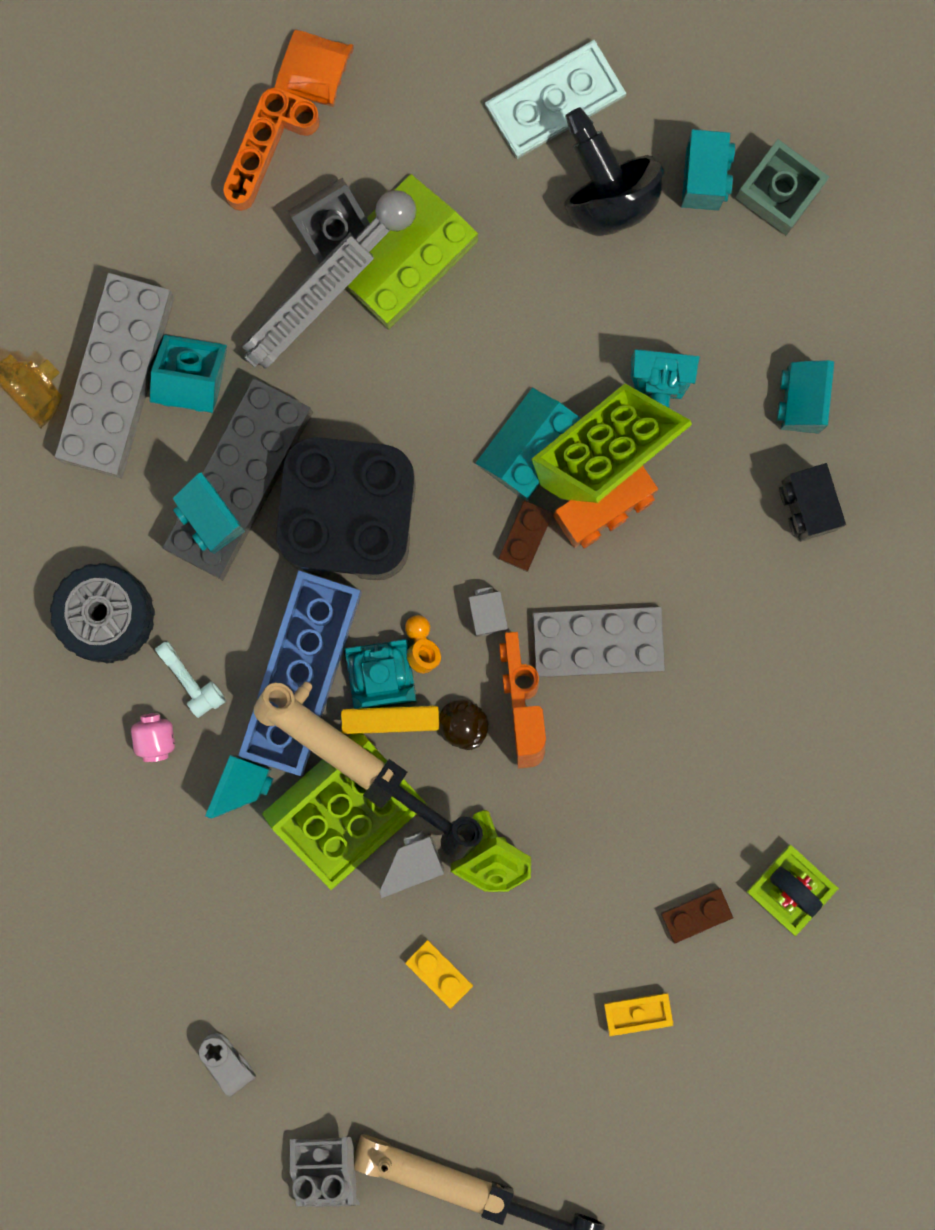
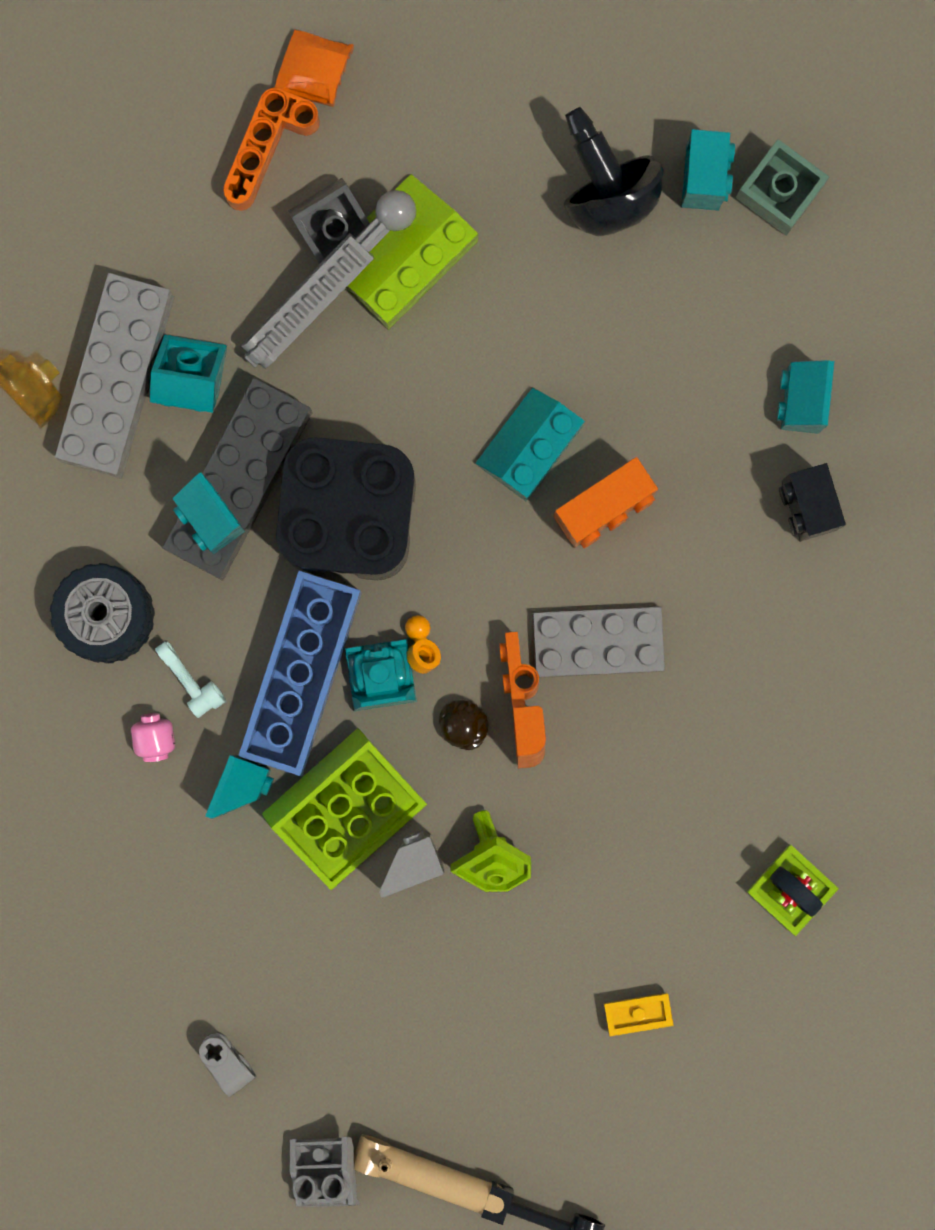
(376, 777): tan piece -> none
(390, 719): yellow slope -> none
(439, 974): yellow plate -> none
(487, 612): light grey brick -> none
(525, 536): reddish brown plate -> none
(538, 105): light aqua tile -> none
(607, 445): lime slope -> none
(663, 374): teal brick -> none
(697, 915): reddish brown plate -> none

